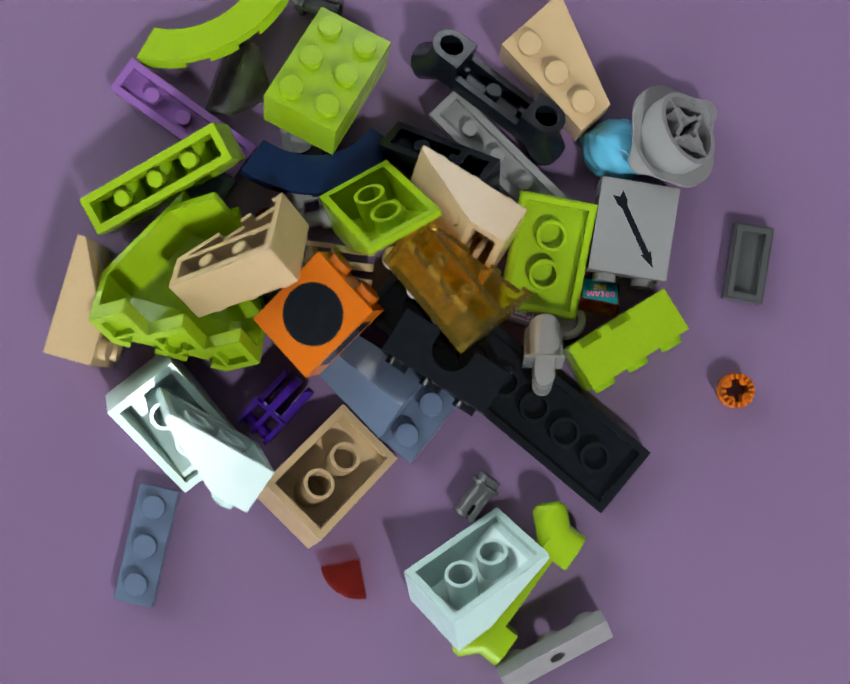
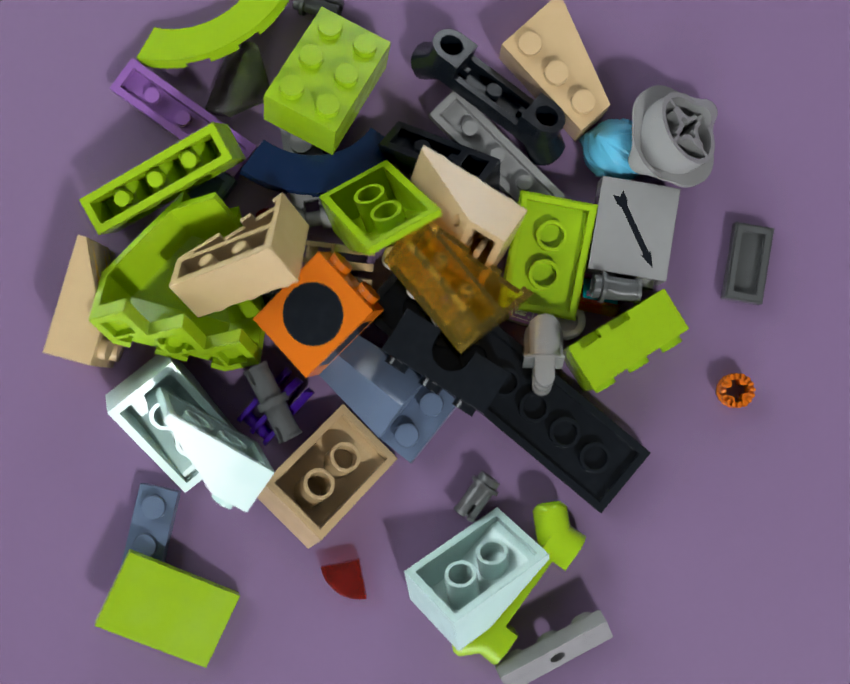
(167, 608): none -> lime tile
(272, 402): none -> dark grey pin
(615, 288): none -> dark grey pin

